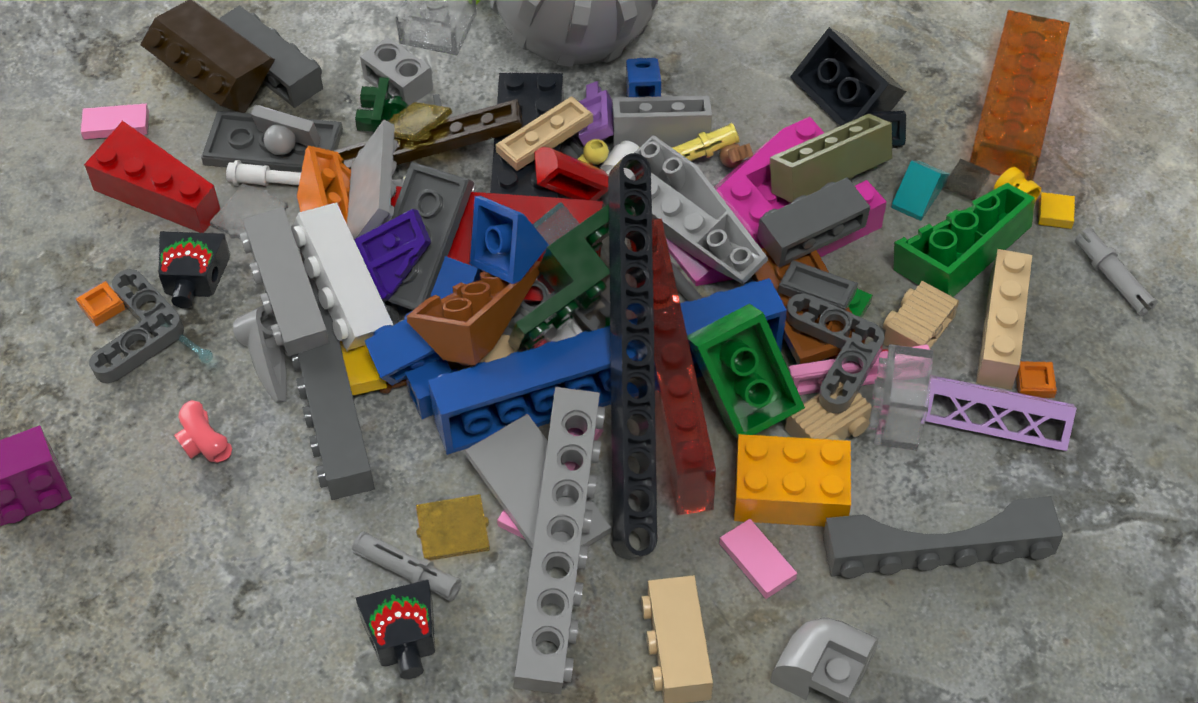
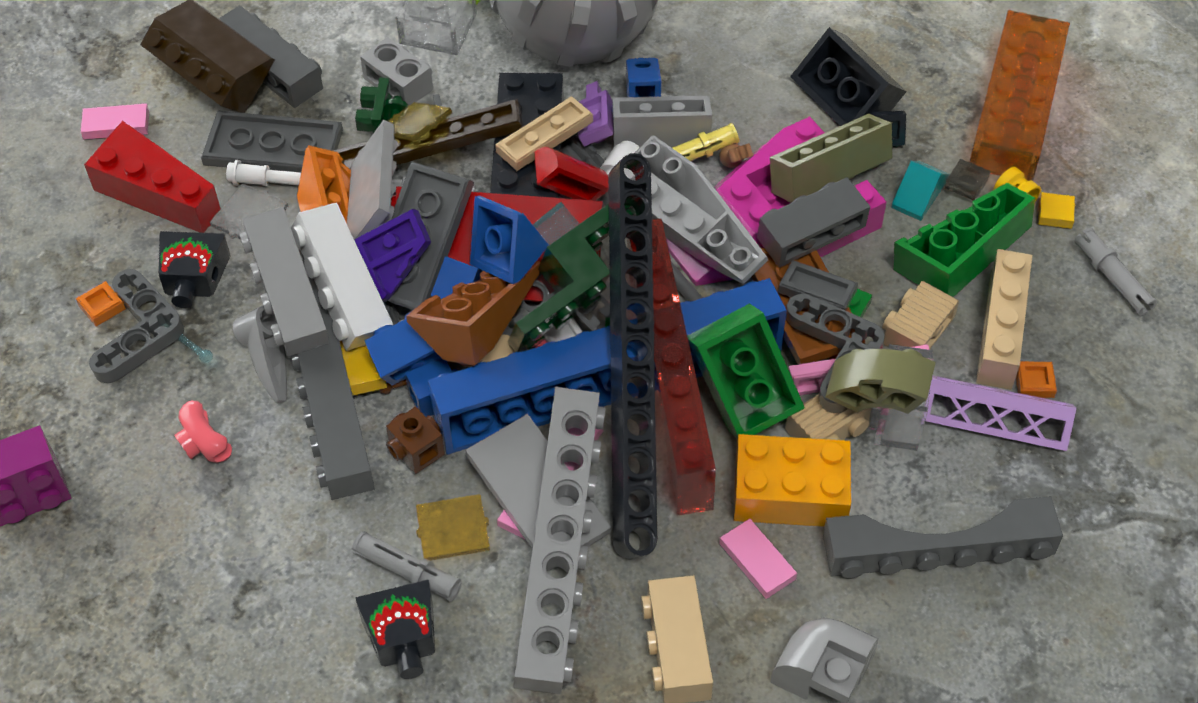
(283, 130): light grey tile -> none
(415, 439): none -> reddish brown brick
(594, 152): light yellow arm -> none
(881, 379): none -> olive brick

